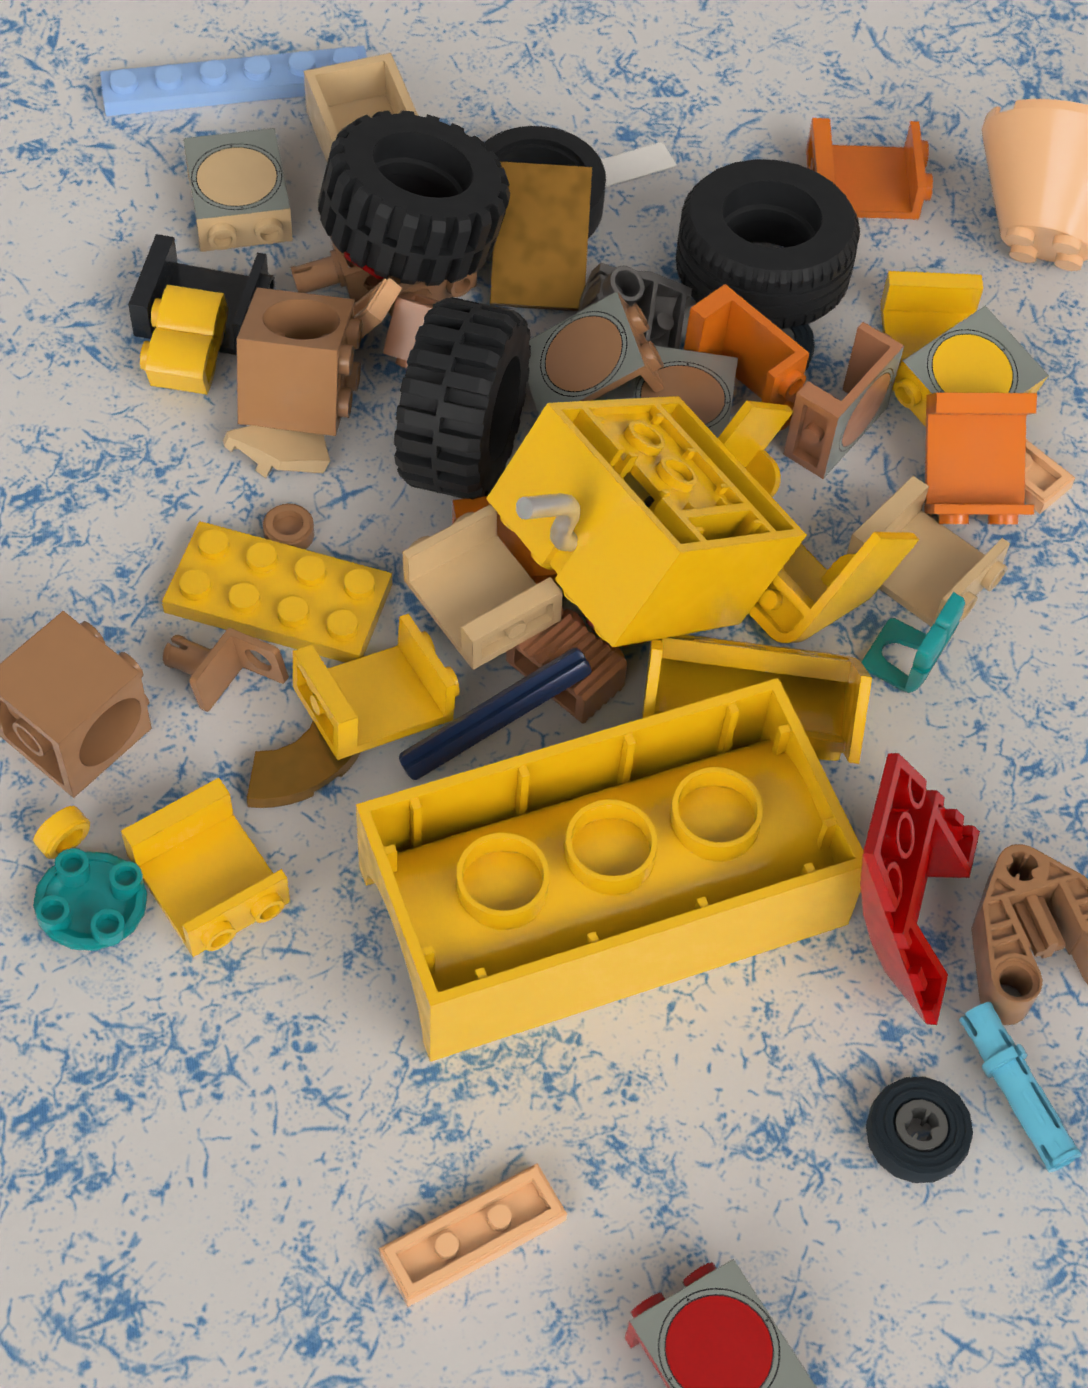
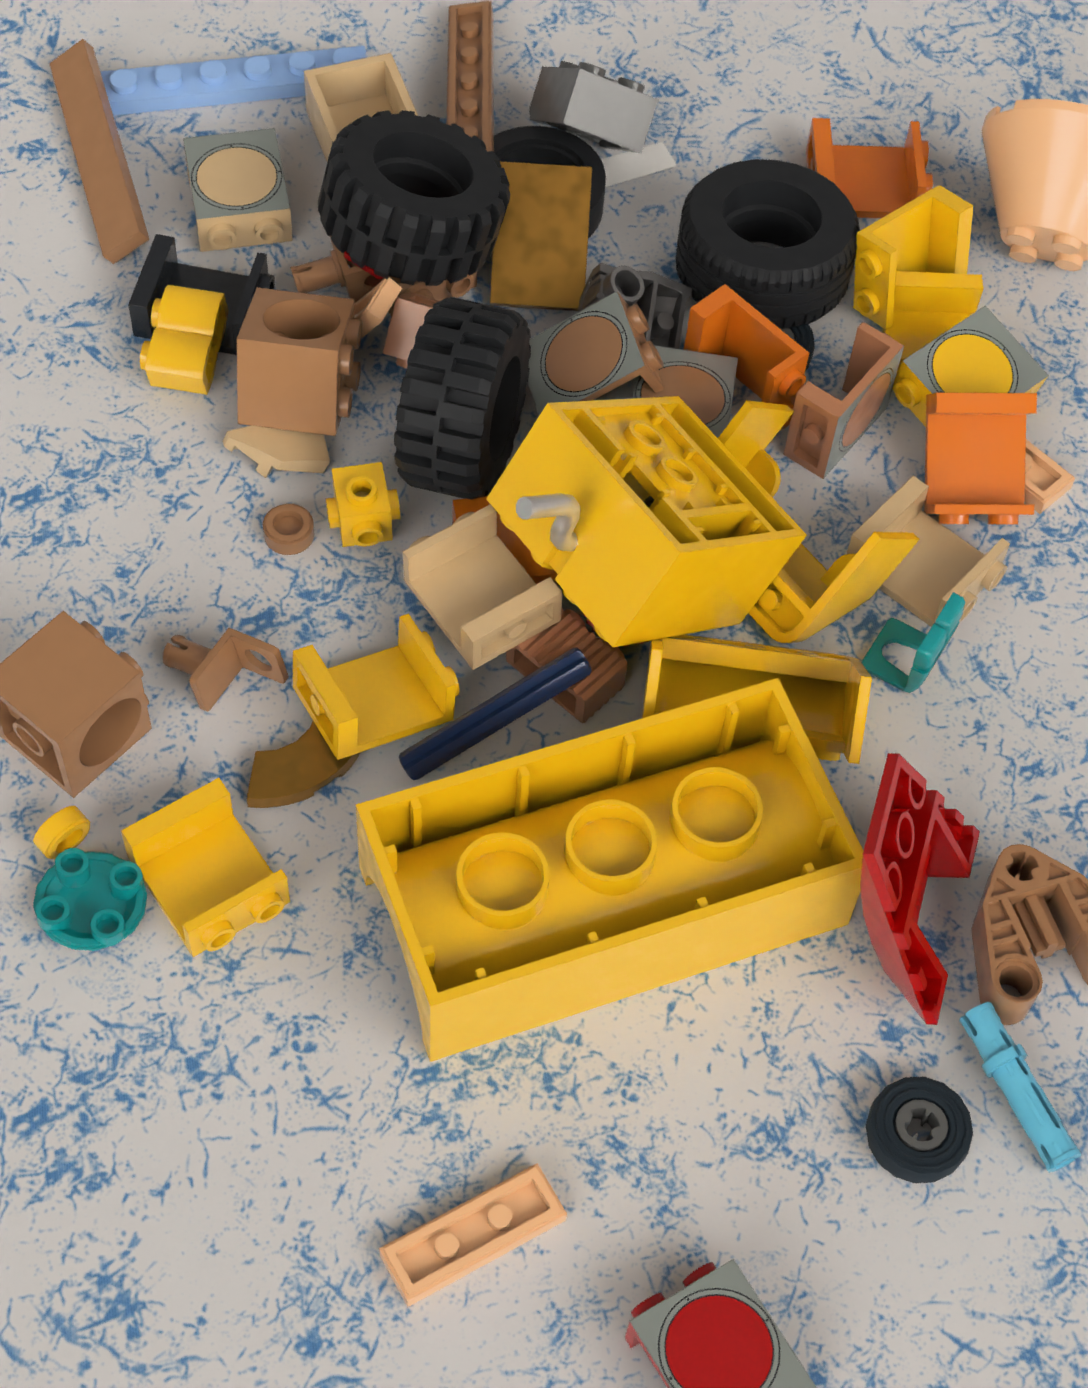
(98, 152): none -> medium nougat tile
(277, 592): yellow plate -> none
(362, 505): none -> yellow brick
(471, 70): none -> medium nougat tile
(593, 105): none -> hinge
(918, 237): none -> yellow panel

